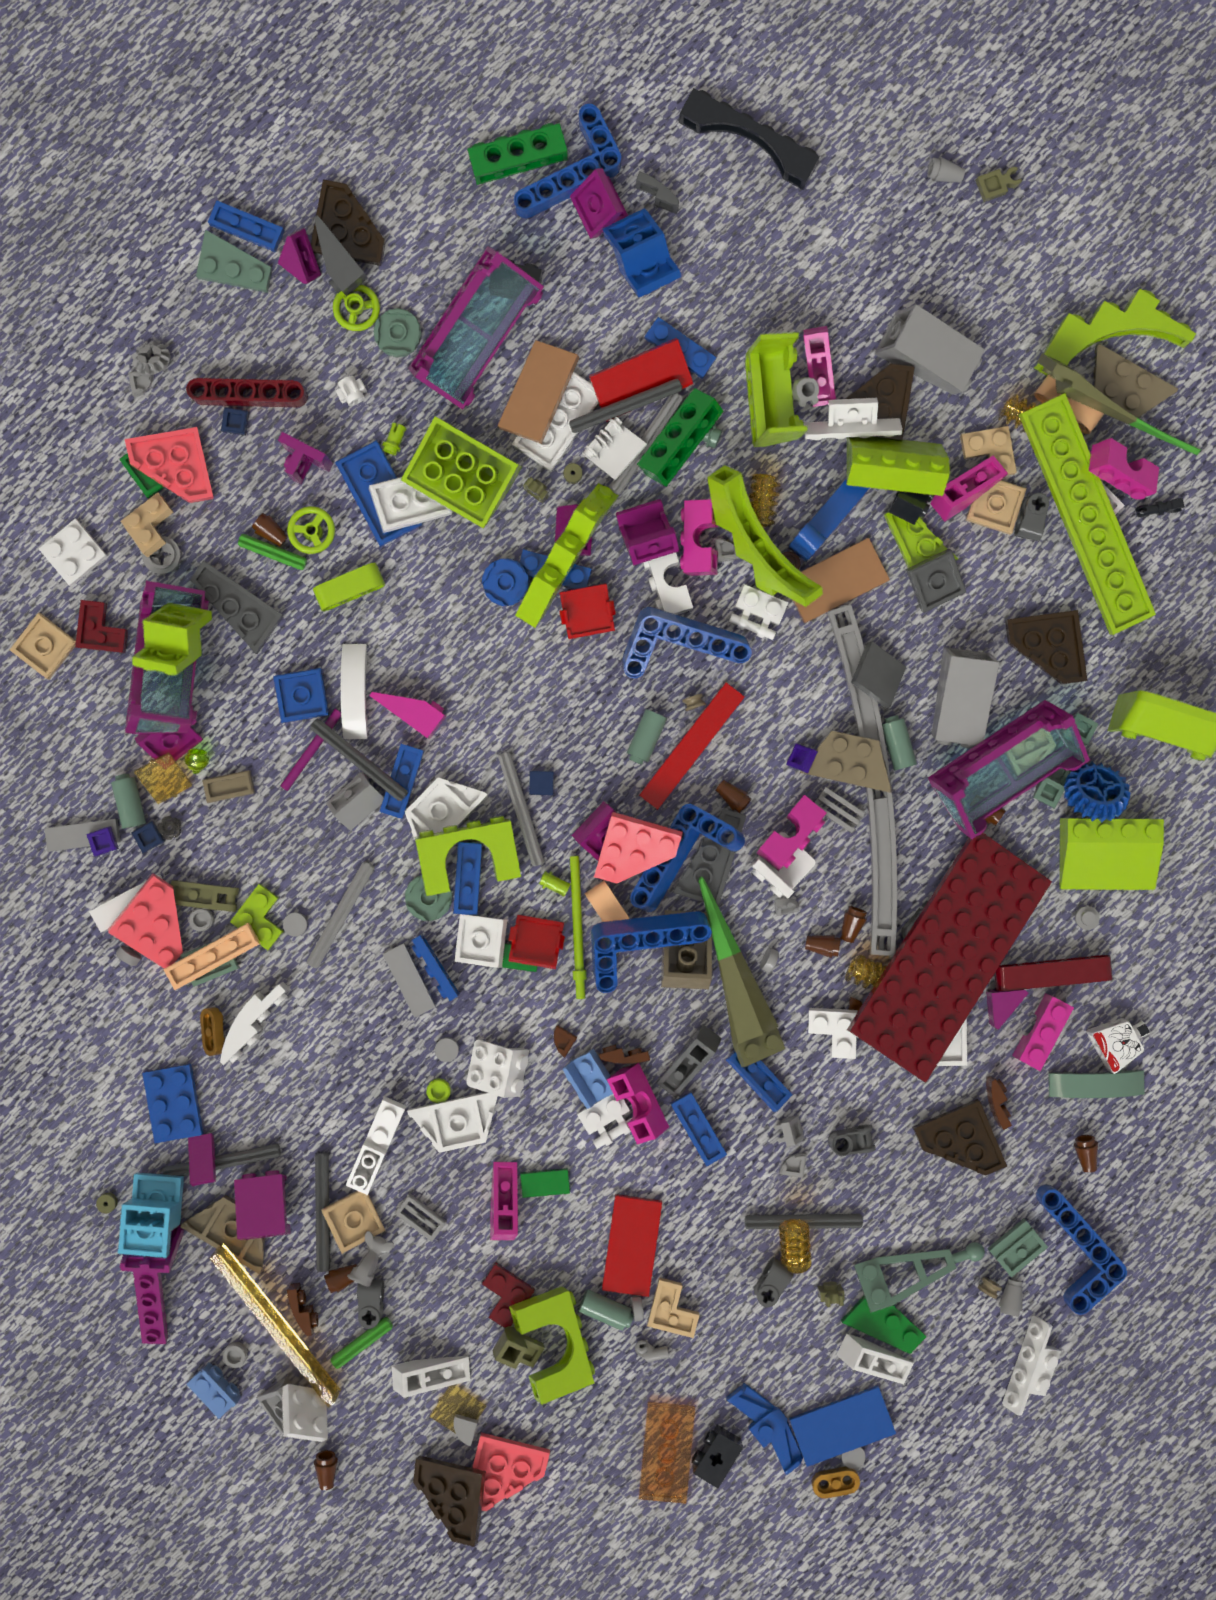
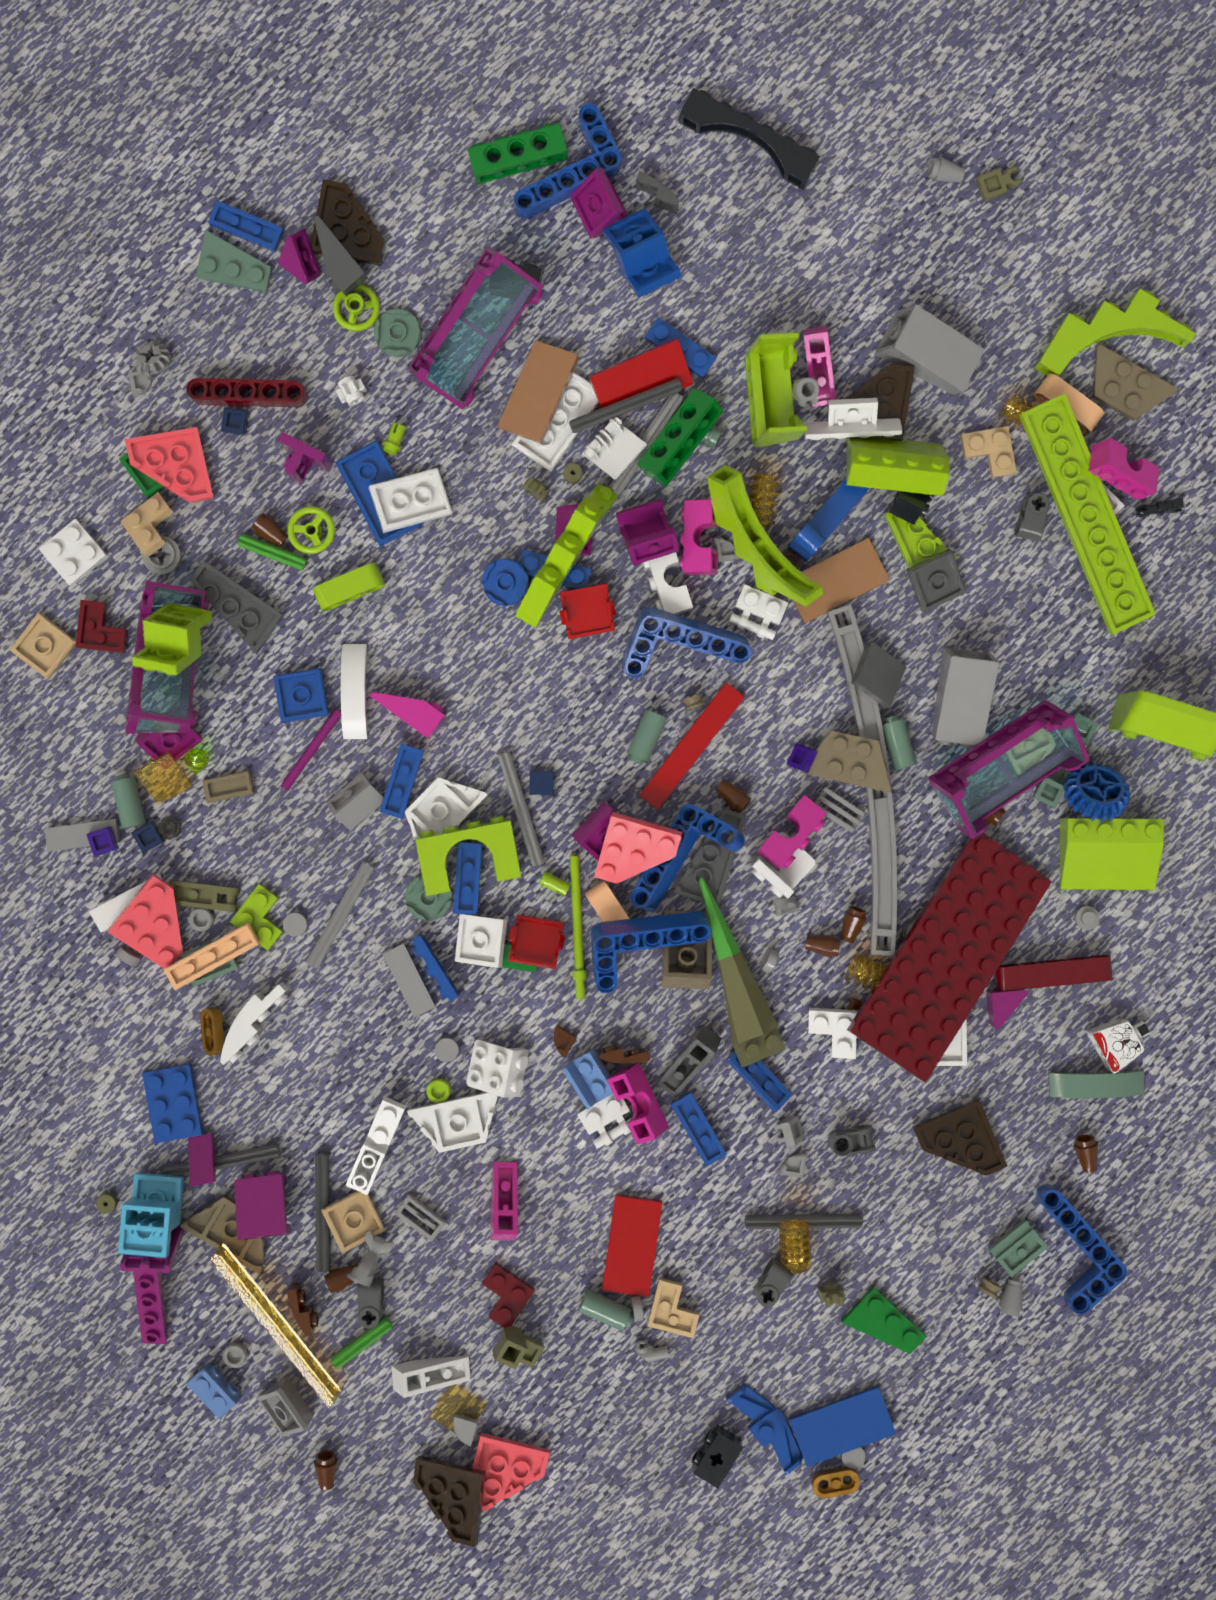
(303, 1414): white plate -> none
(359, 760): dark grey axle -> none
(460, 472): lime slope -> none
(545, 1183): green tile -> none
(573, 1369): lime arch -> none
(666, 1452): clear orange tile -> none
(873, 1359): white slope -> none
(875, 1286): sand green plate -> none
(968, 488): dark pink slope -> none
(996, 1096): reddish brown slope -> none
(998, 507): tan tile -> none
(1033, 1367): white bracket -> none
(1050, 1021): dark pink arch -> none
(1051, 644): dark brown plate -> none
(1080, 390): olive plate -> none

